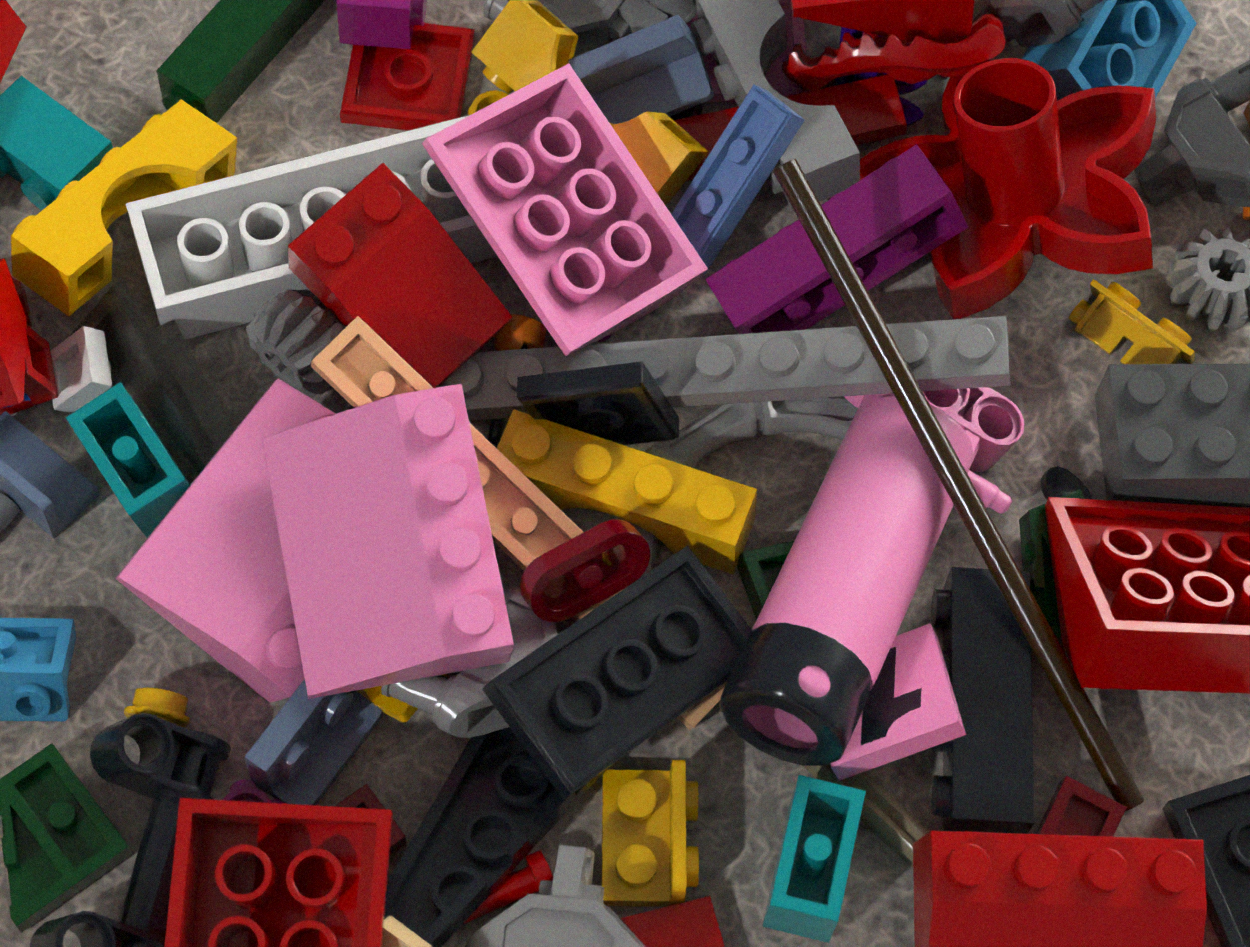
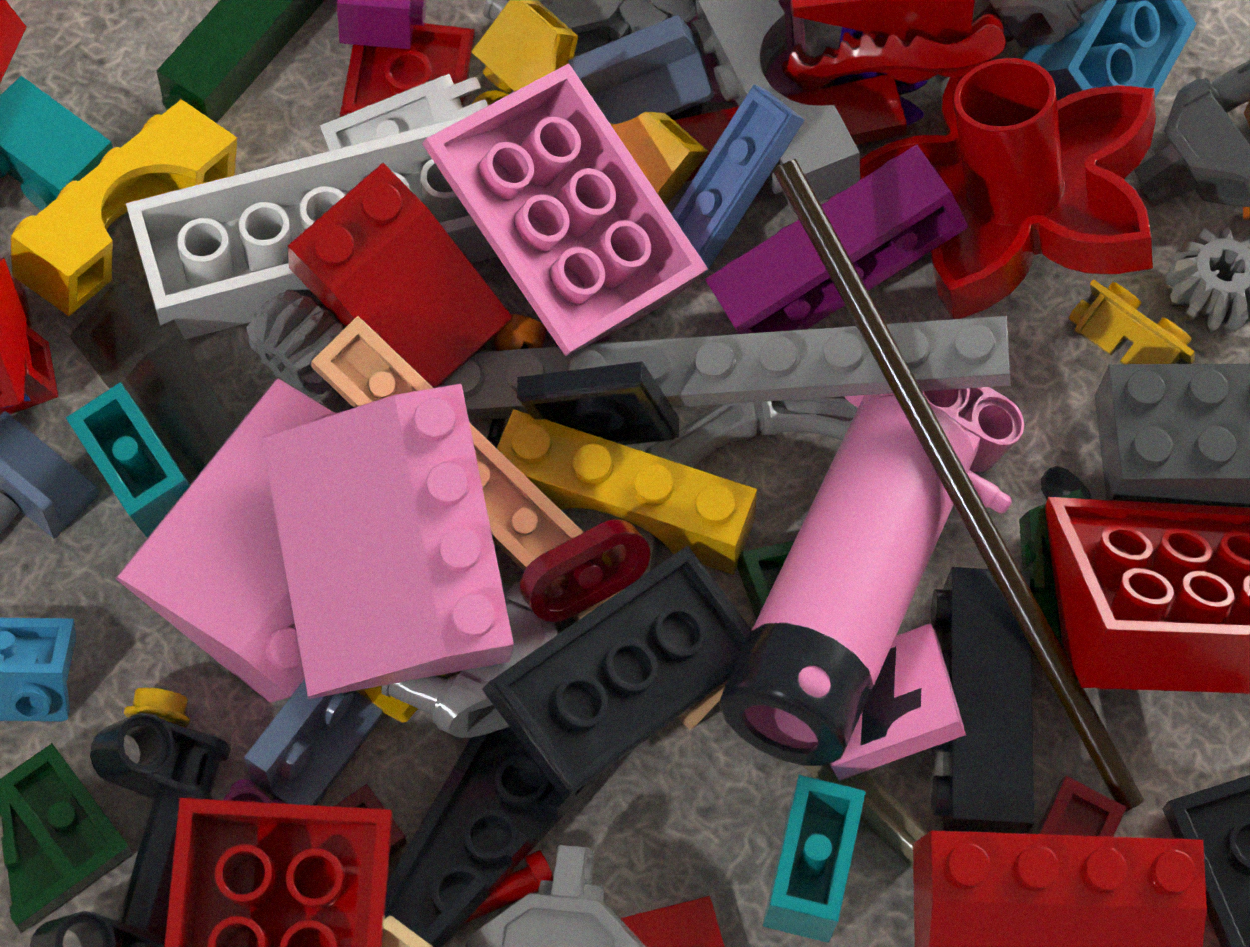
(81, 369): white plate -> none
(409, 110): none -> white hinge
(646, 836): yellow bracket -> none

